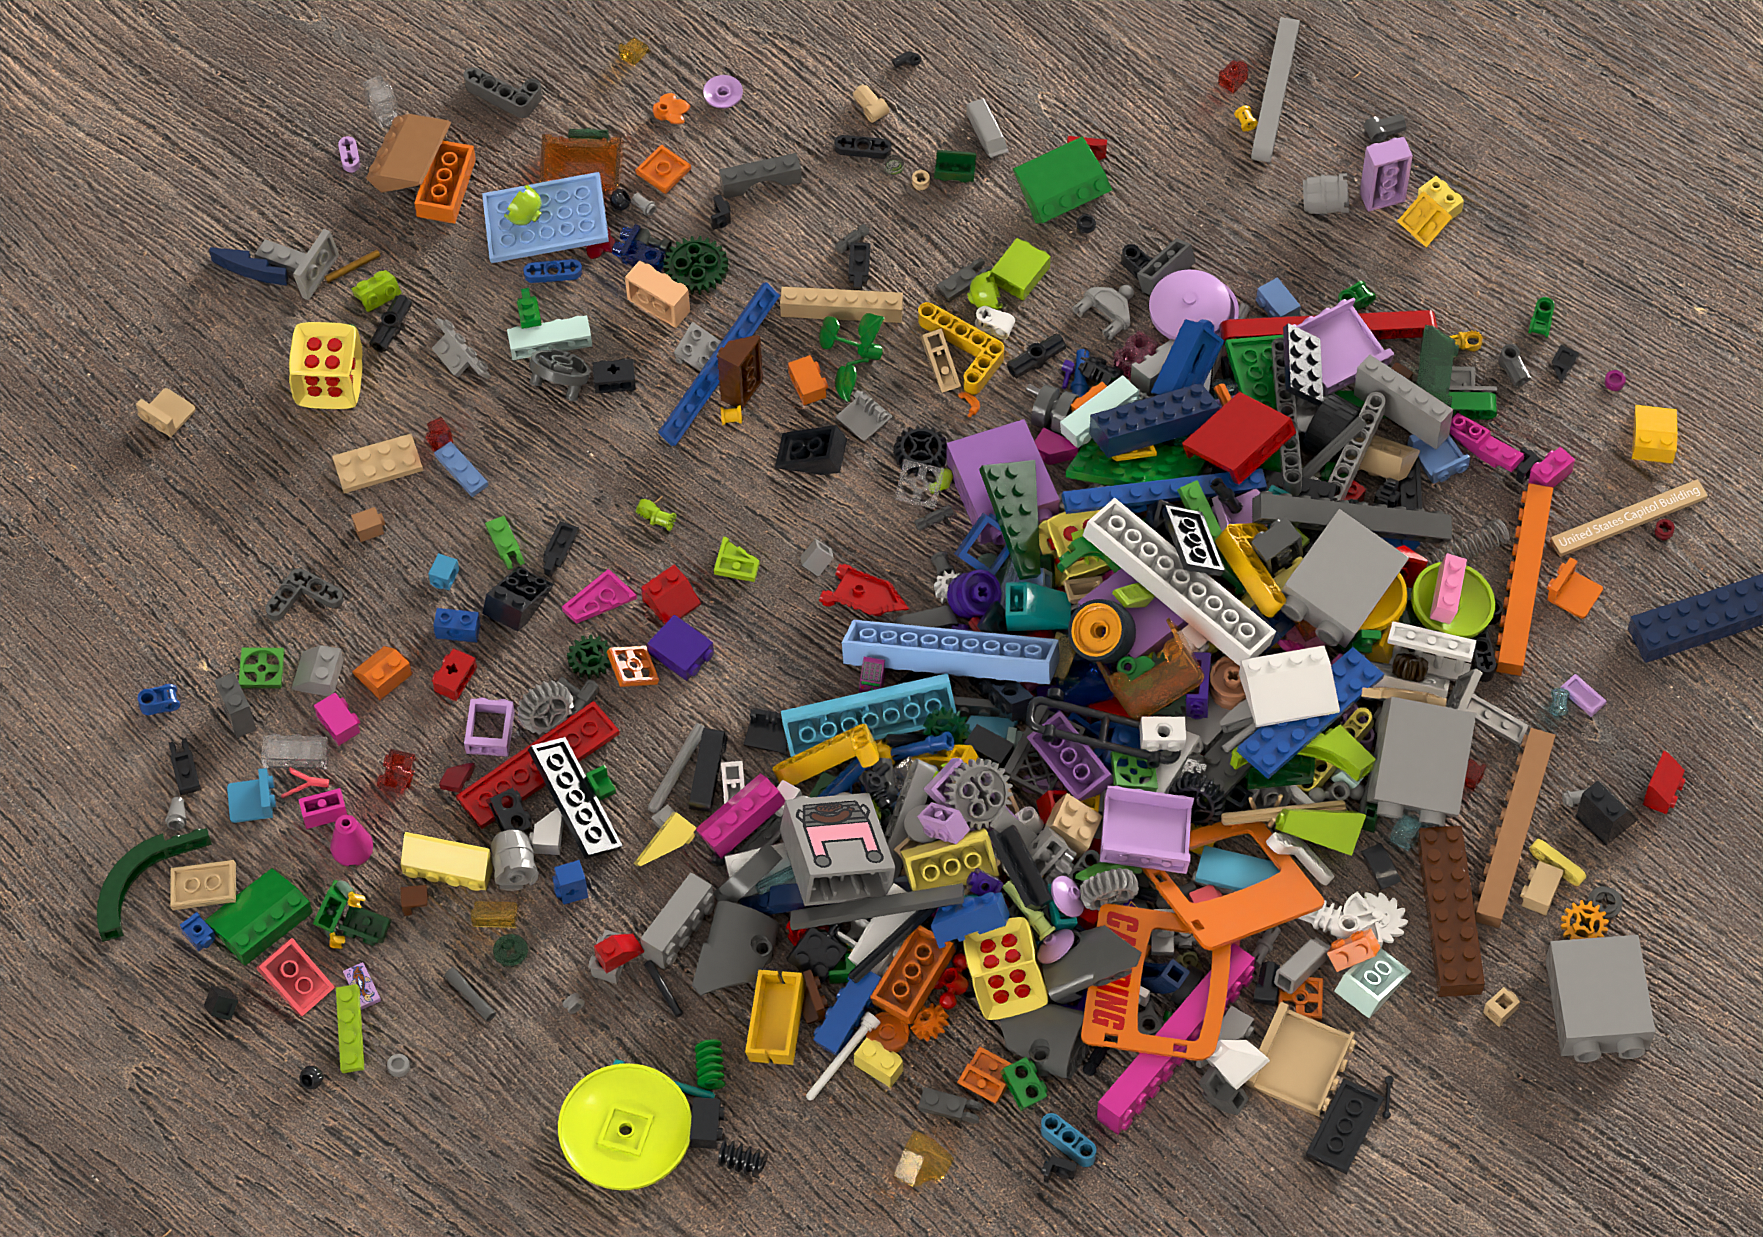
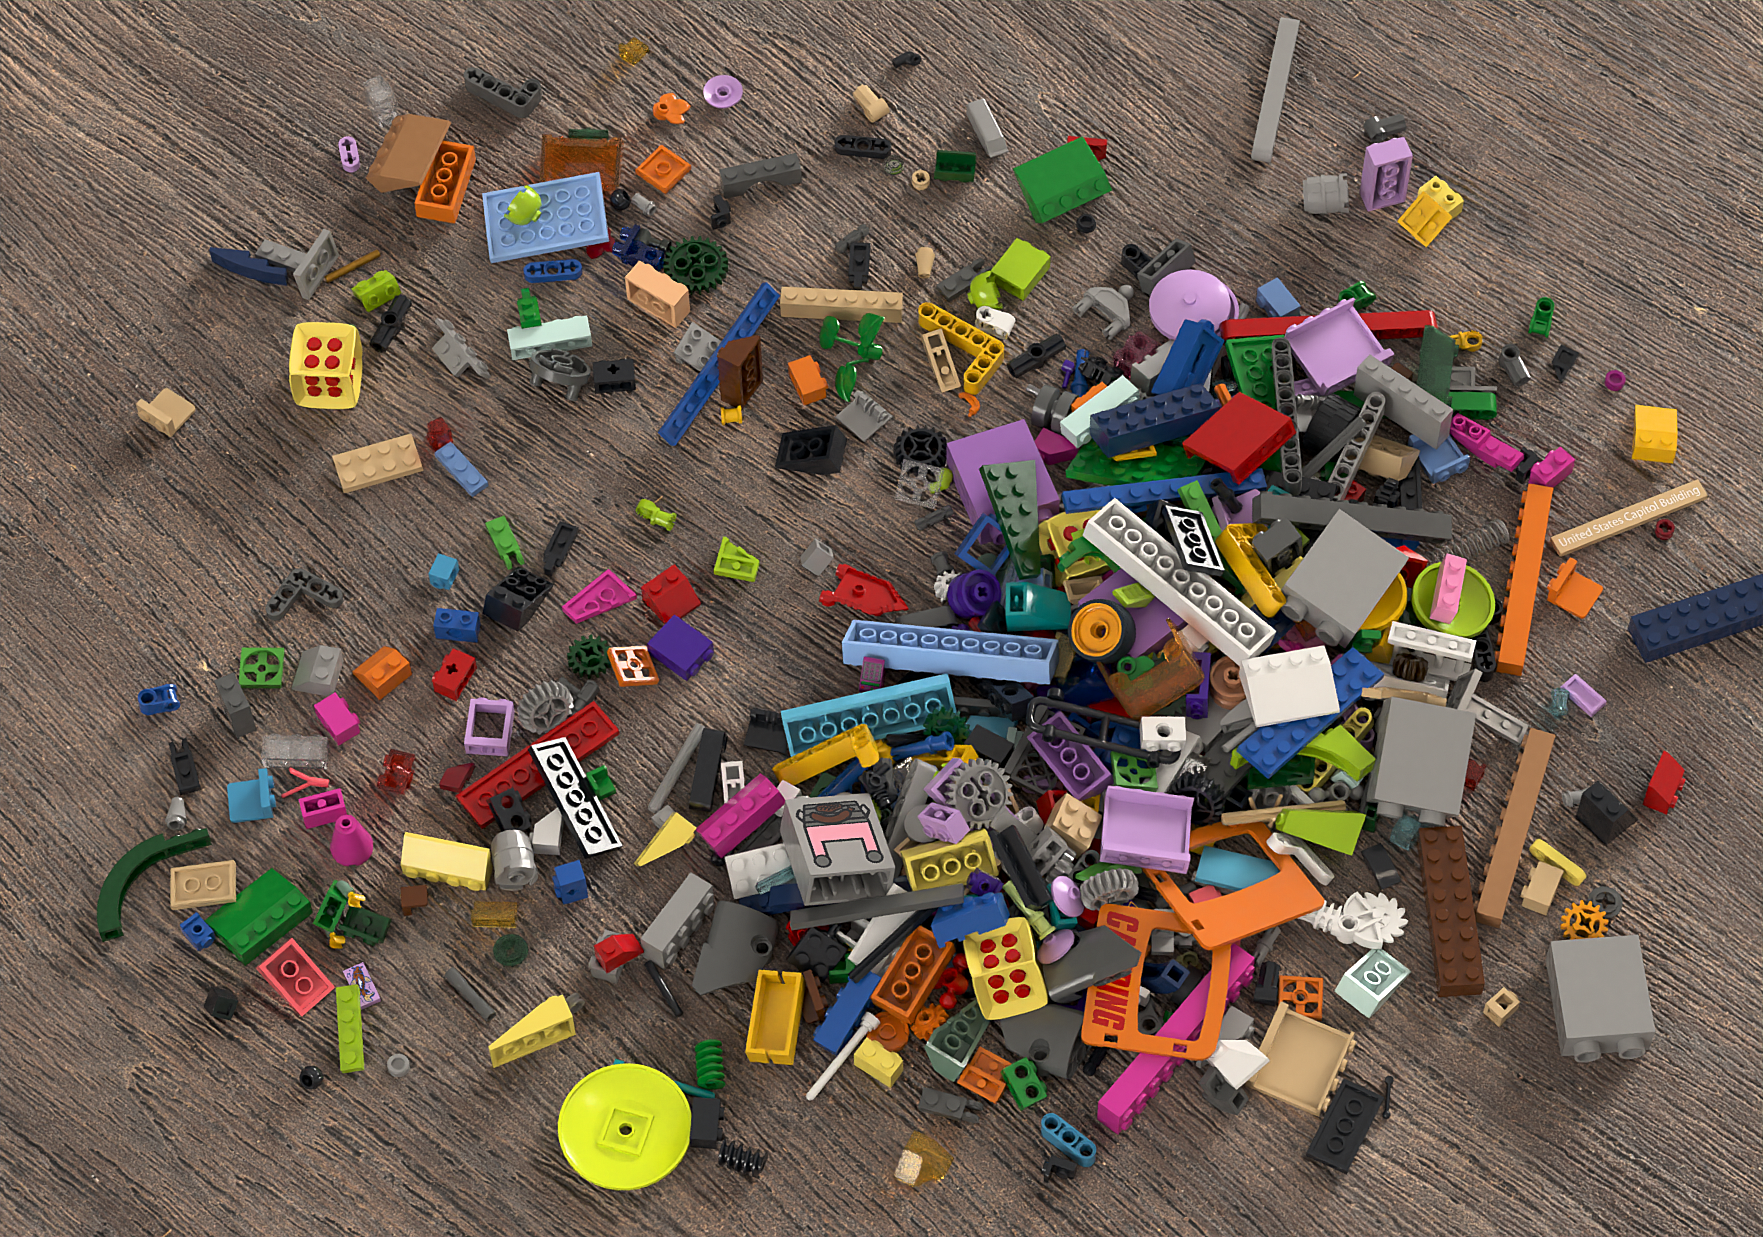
(368, 524): medium nougat brick -> none
(538, 1029): none -> light yellow slope
(748, 875): dark grey arch -> none
(924, 260): none -> tan cone
(956, 1040): none -> sand green wedge
(1233, 76): clear red brick -> none
(1244, 122): yellow bush -> none
(1301, 965): light grey piece -> none
(1303, 364): plate -> none
(1353, 950): orange brick -> none

